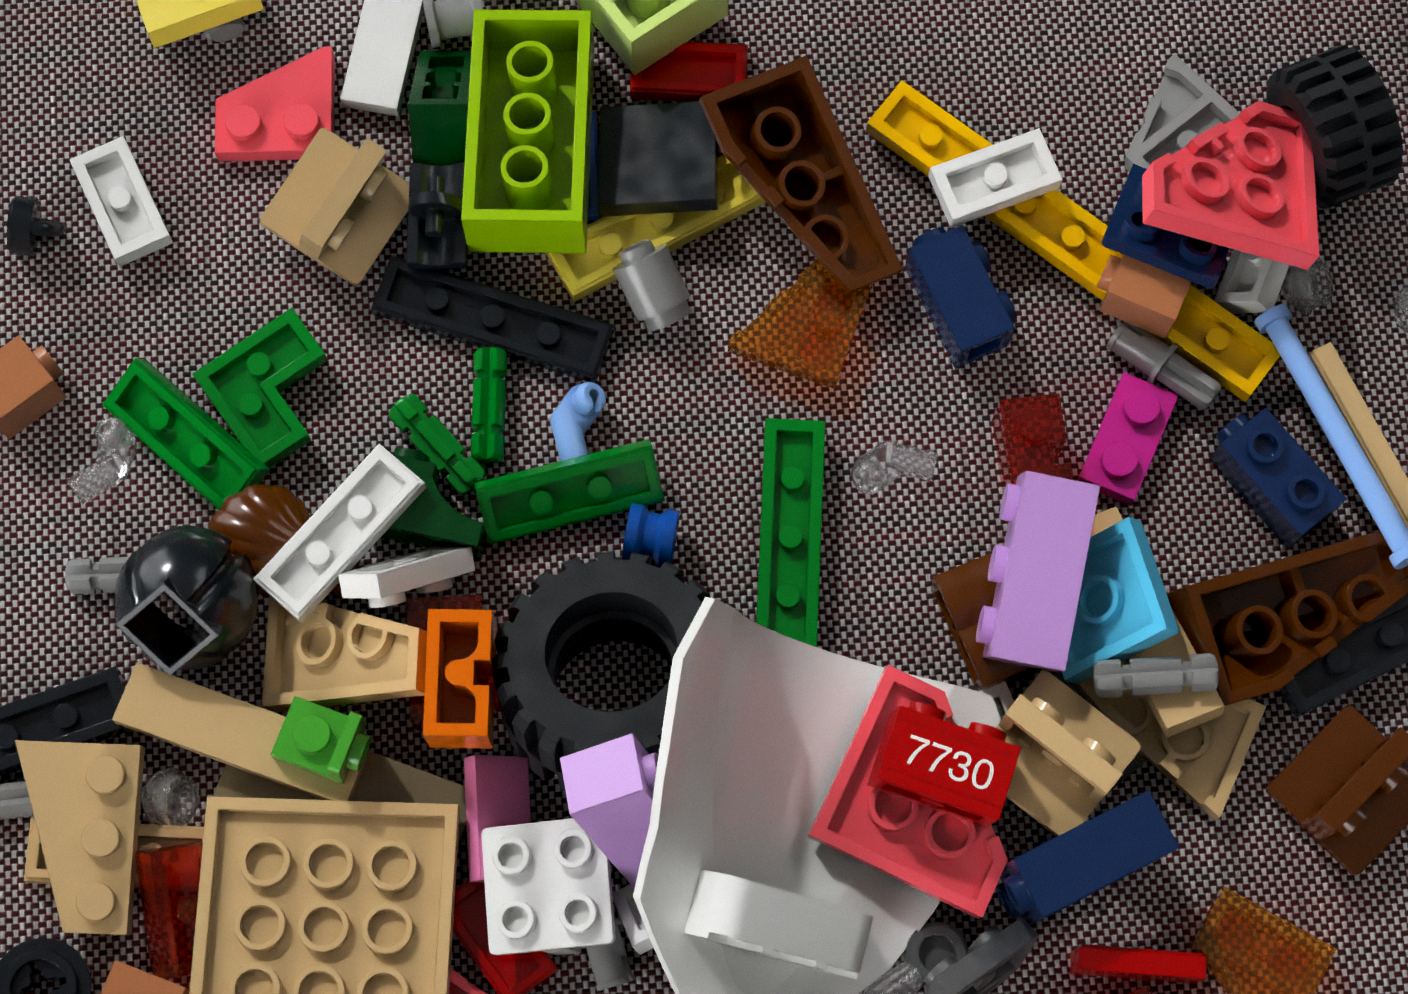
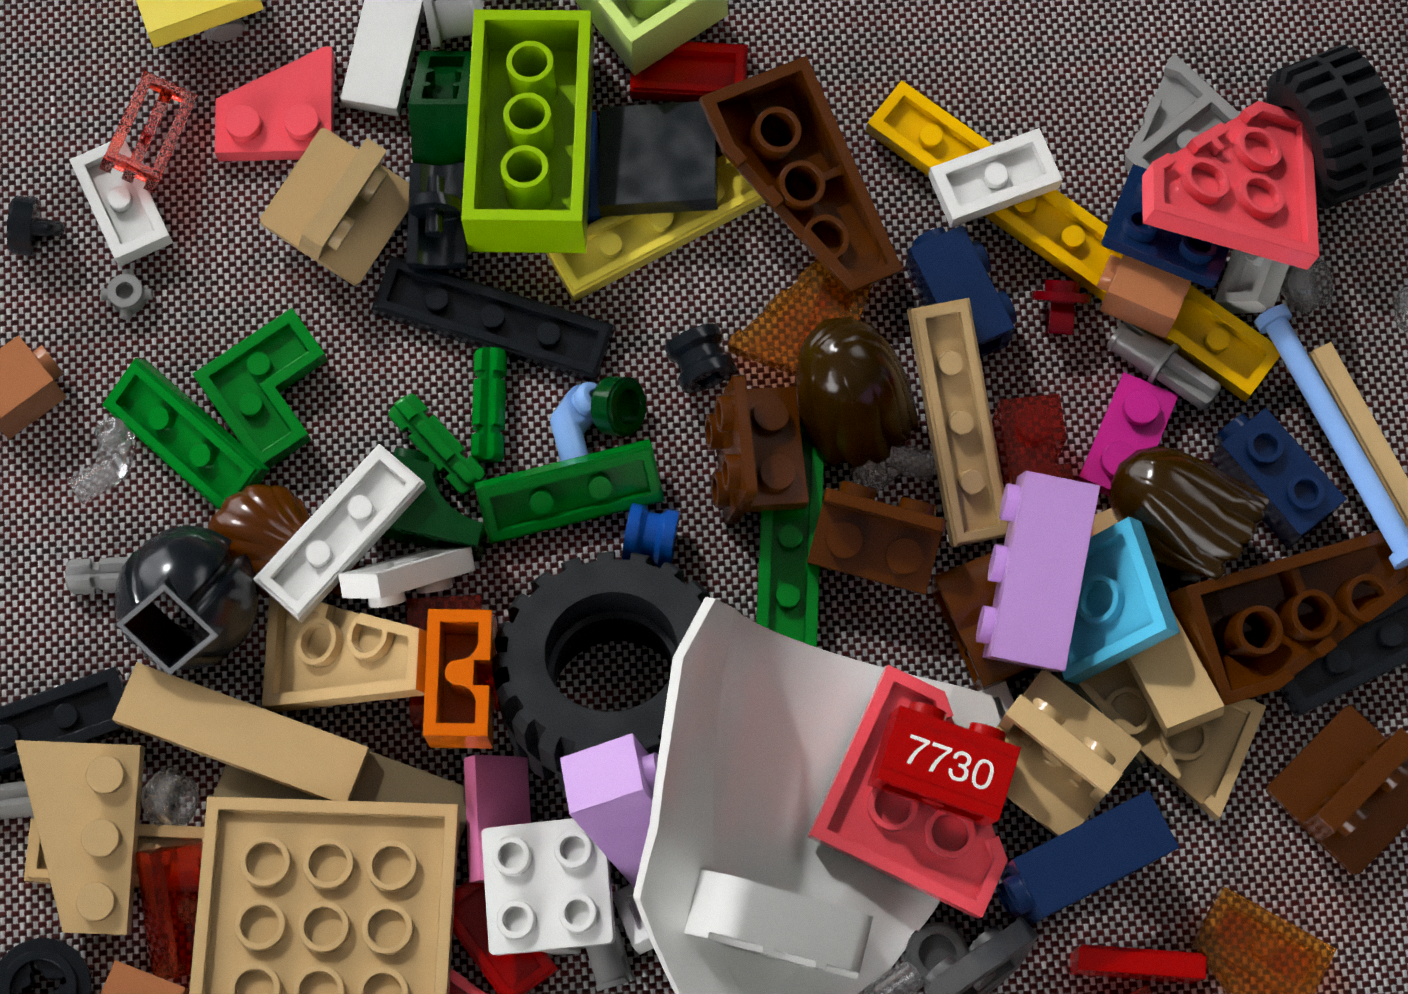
(126, 294): none -> light grey piece
(133, 166): none -> clear red tile
(322, 740): bright green bracket -> none
(618, 406): none -> dark green tile
(652, 284): light grey brick -> none
(700, 358): none -> black wheel
(756, 450): none -> reddish brown bracket
(853, 393): none -> dark brown hair
(877, 538): none -> reddish brown bracket
(958, 420): none -> tan tile
(1060, 308): none -> dark red plate
(1156, 675): light grey axle -> none
(1188, 511): none -> dark brown hair

